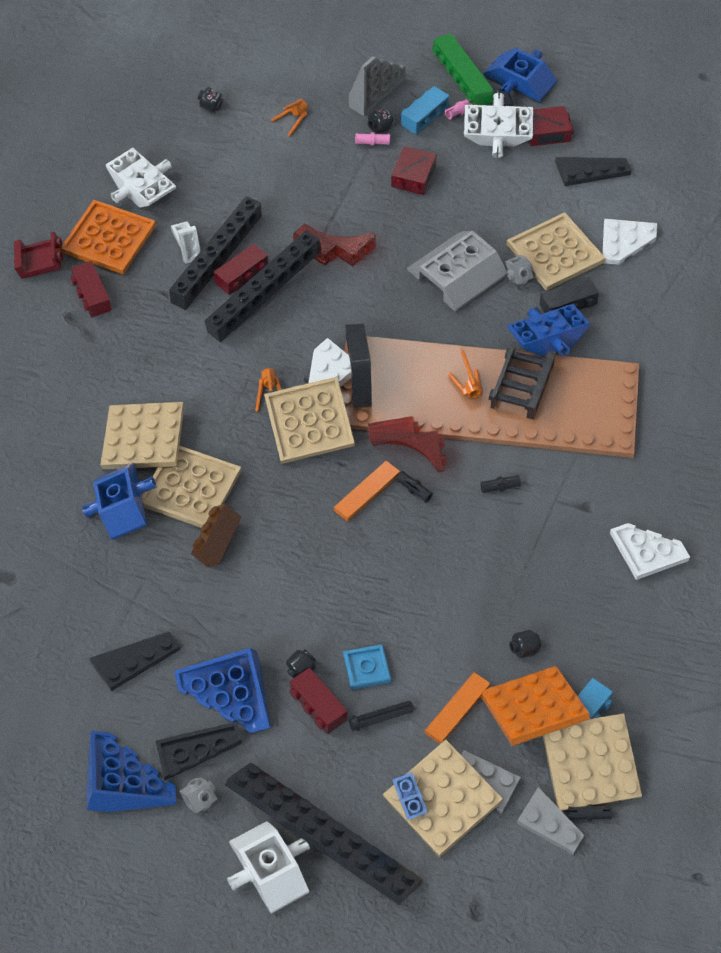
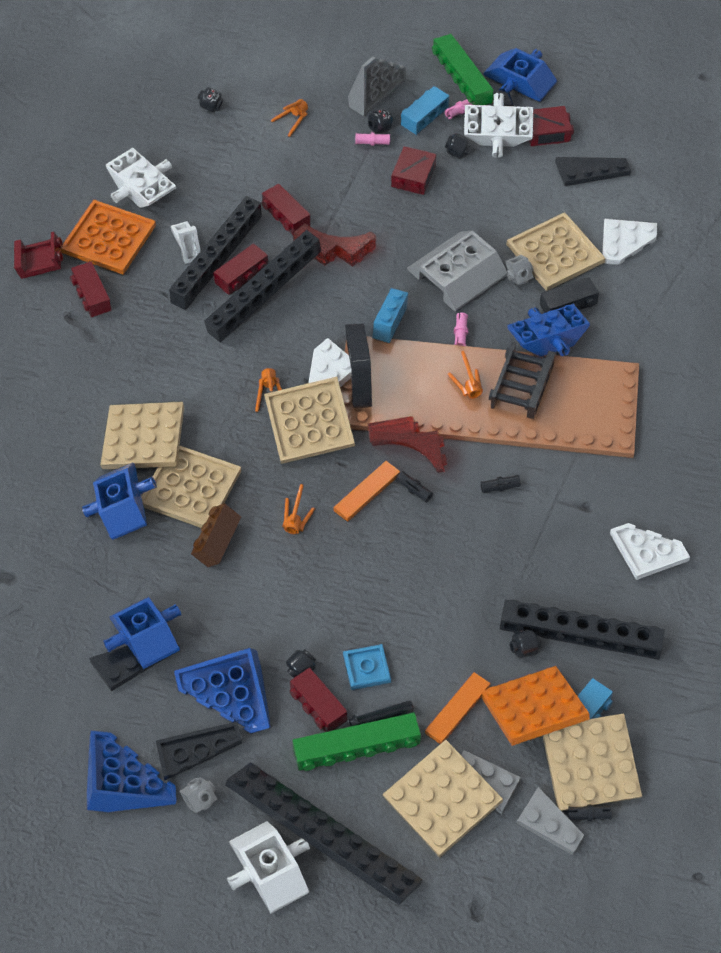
(144, 632): none -> blue slope
(285, 208): none -> dark red brick
(293, 524): none -> orange plant
(356, 742): none -> green brick
(390, 315): none -> dark azure brick
(409, 796): medium blue slope -> none
(457, 145): none -> black head
(461, 329): none -> bright pink pin
(590, 637): none -> black brick

